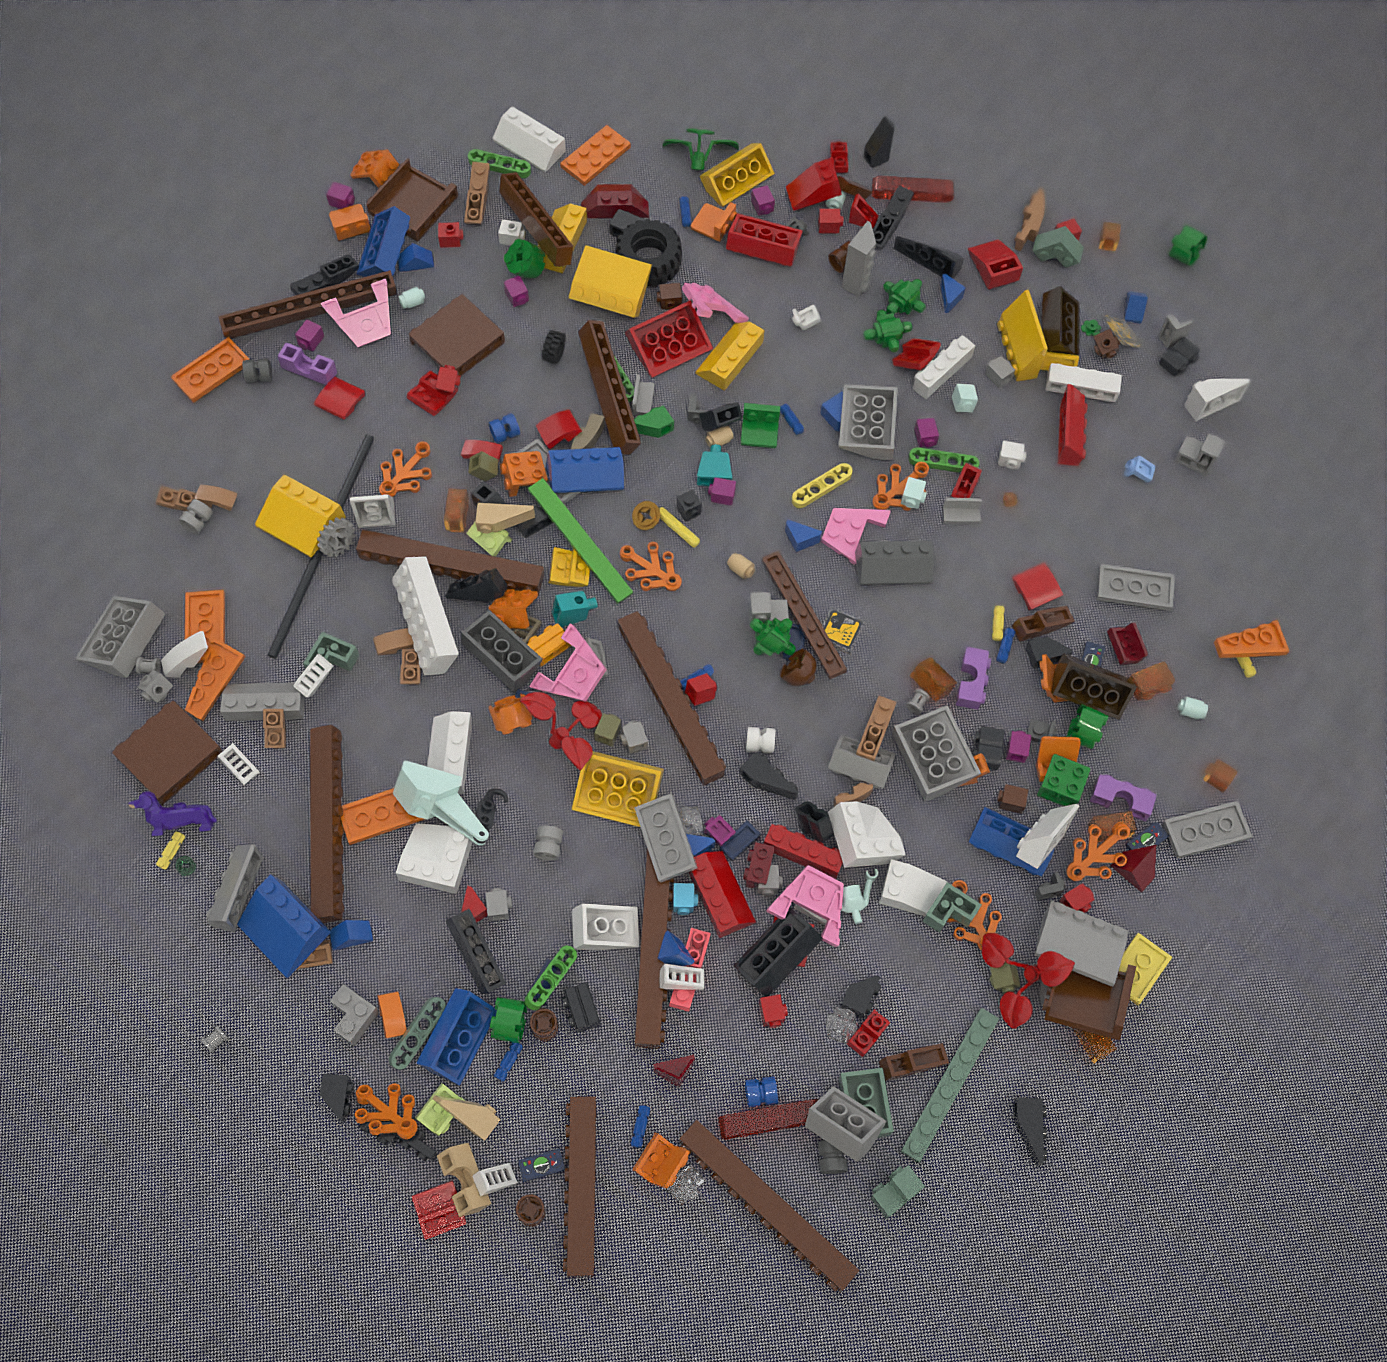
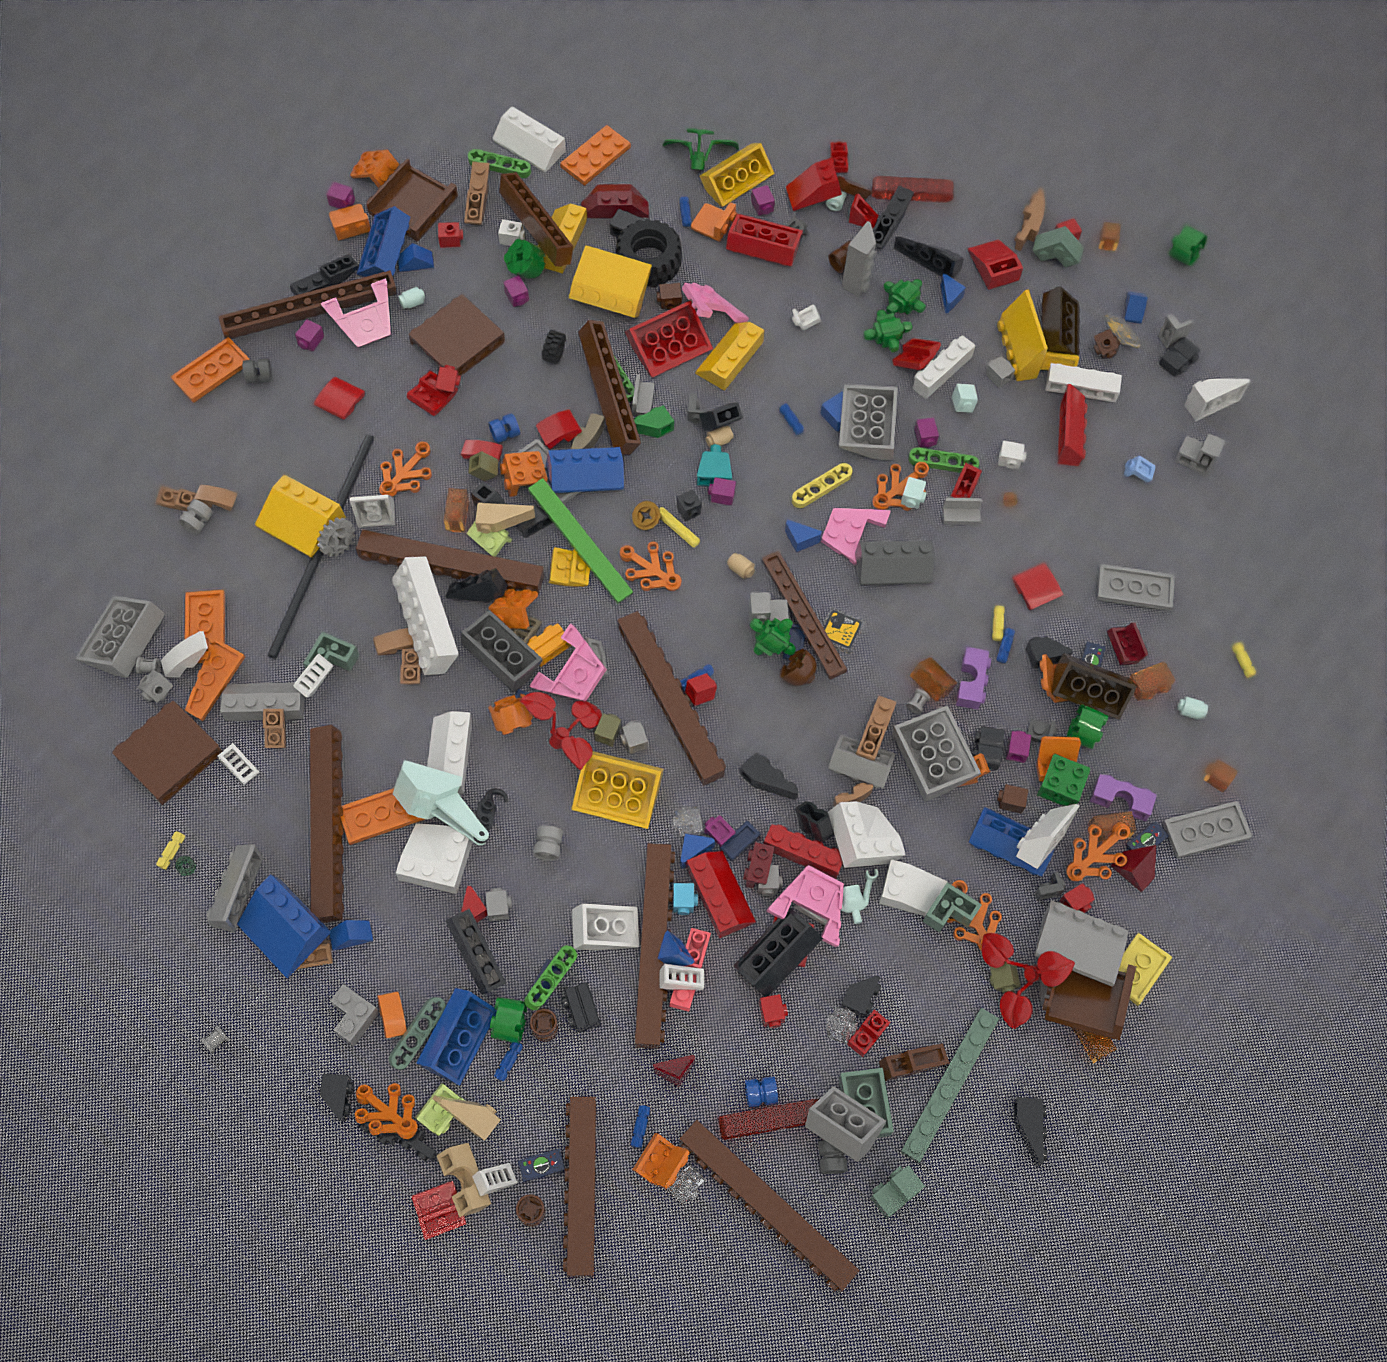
(173, 817): dark purple animal -> none
(295, 361): medium lavender arch -> none
(572, 608): teal torso -> none
(665, 838): light grey plate -> none
(760, 425): green bracket -> none
(760, 740): white wheel -> none
(829, 220): red brick -> none
(879, 144): black slope -> none
(1042, 622): reddish brown slope -> none
(1091, 327): green plant -> none
(1255, 642): orange wing -> none

